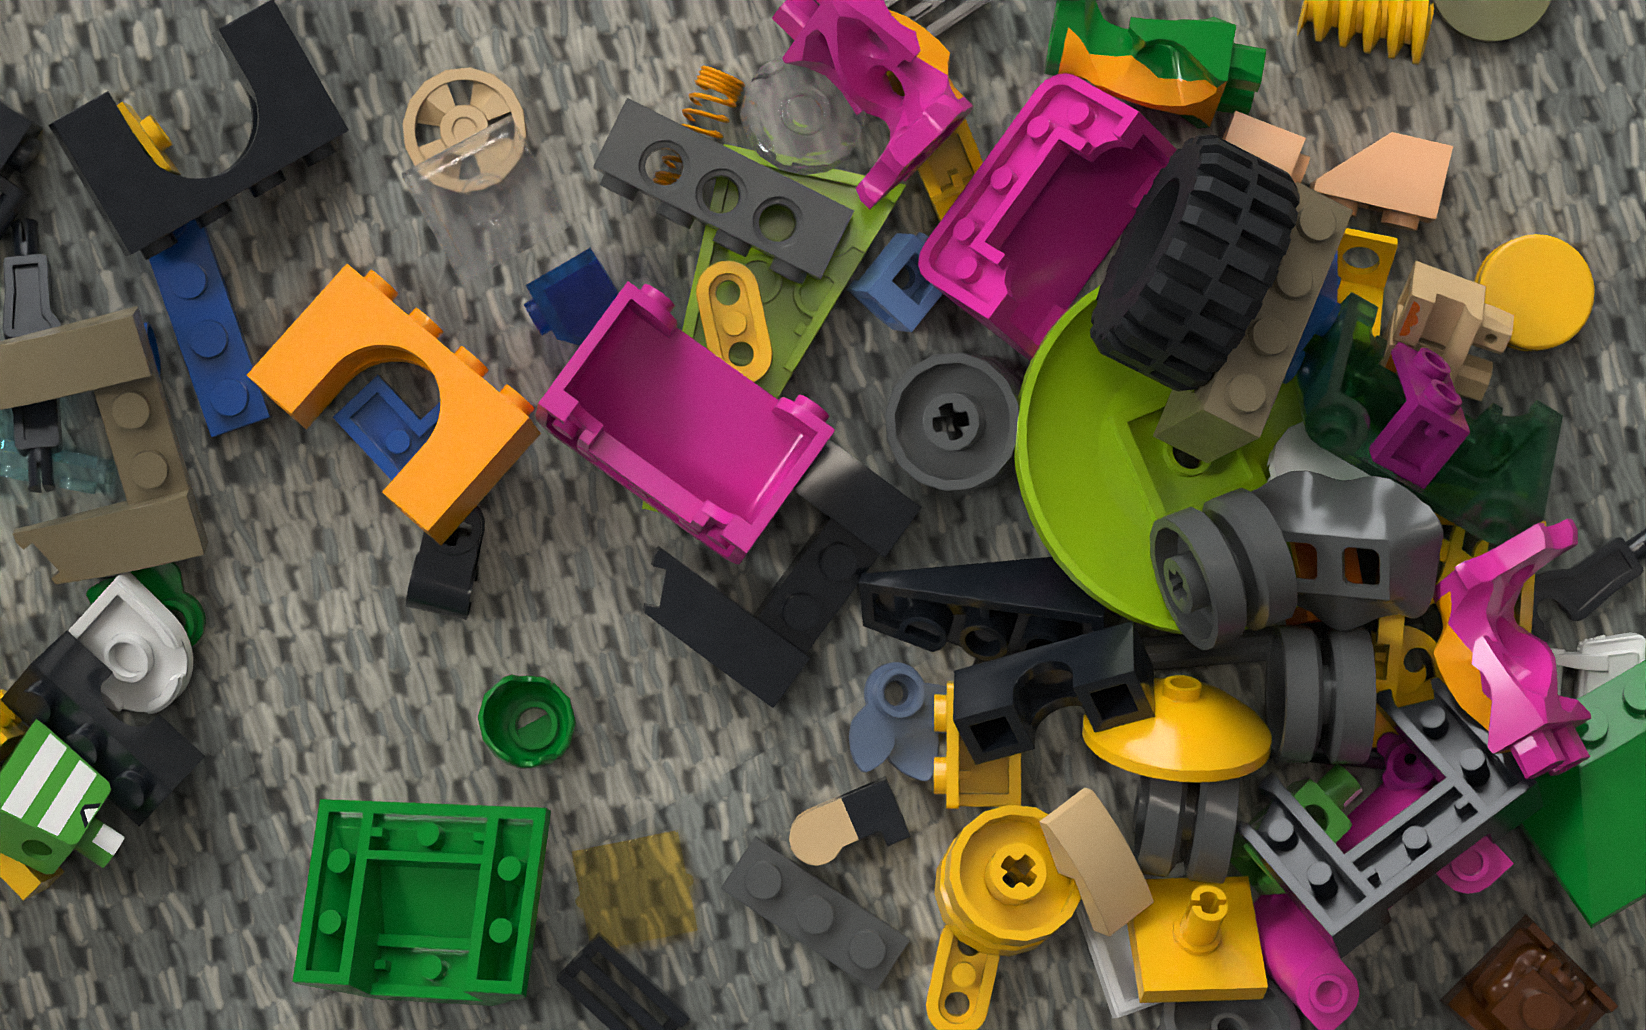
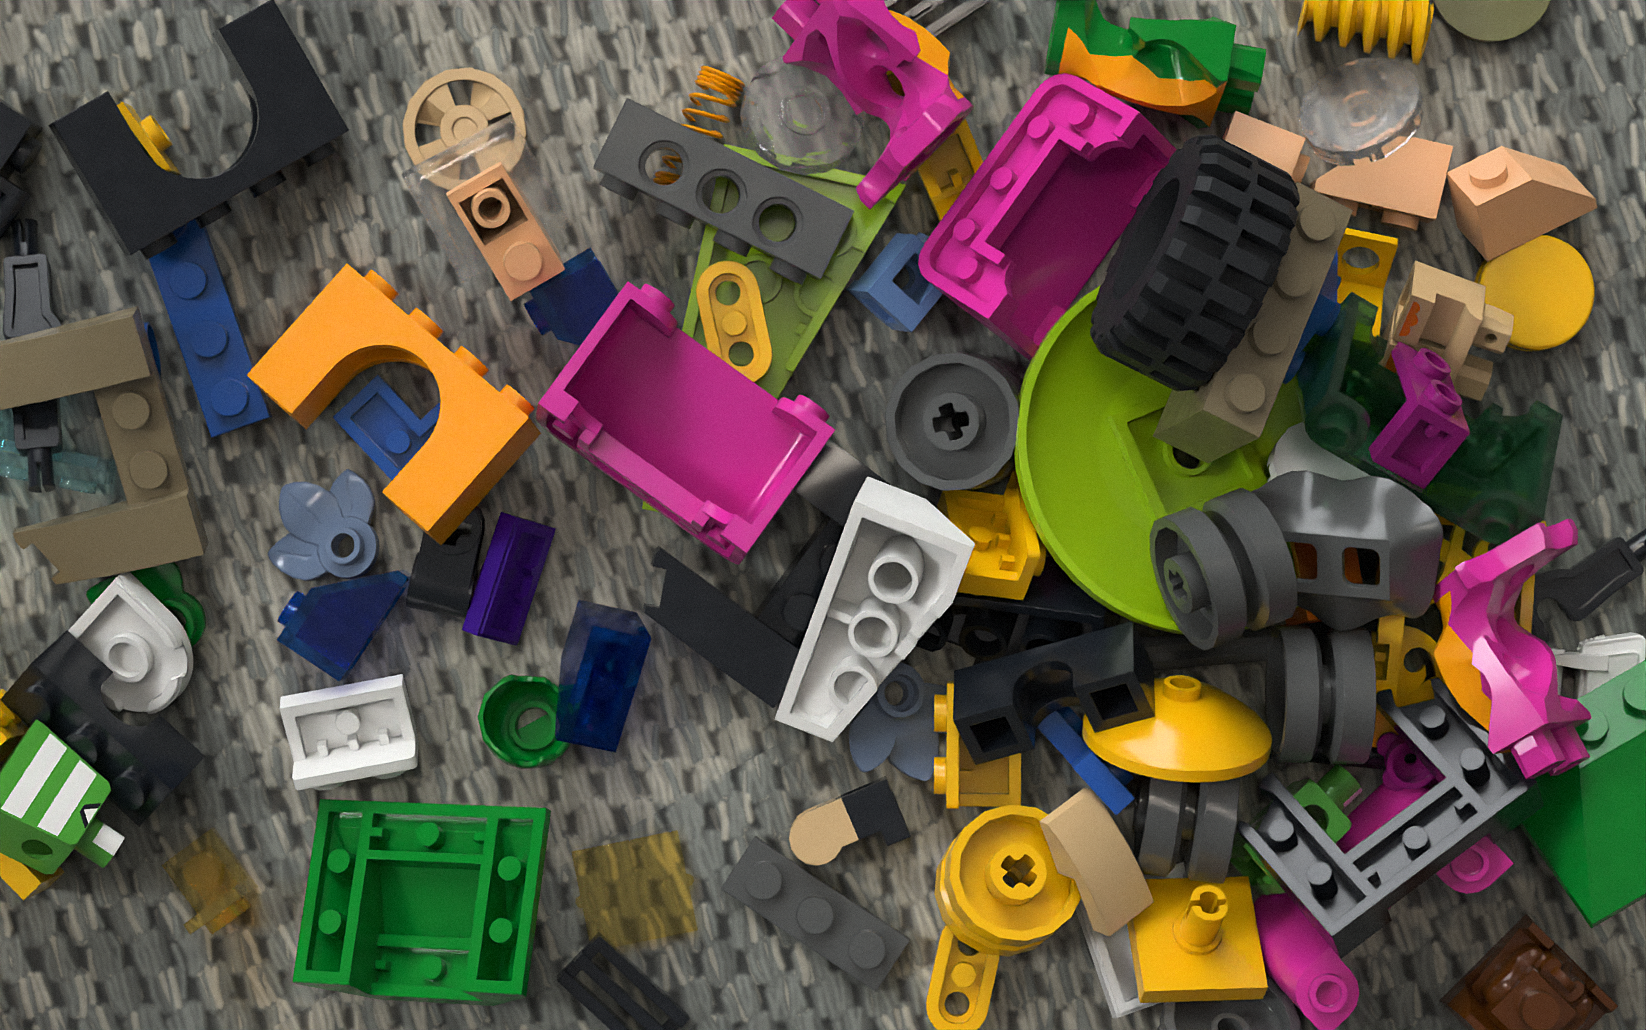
(211, 882): none -> clear yellow bracket
(320, 522): none -> sand blue plate
(340, 619): none -> clear blue slope
(350, 733): none -> white bracket
(506, 230): none -> light nougat slope
(508, 579): none -> dark purple plate
(599, 674): none -> clear blue slope
(881, 595): none -> white wedge
(1005, 540): none -> yellow bracket
(1106, 780): none -> blue plate
(1361, 111): none -> clear tile
(1513, 199): none -> light nougat slope

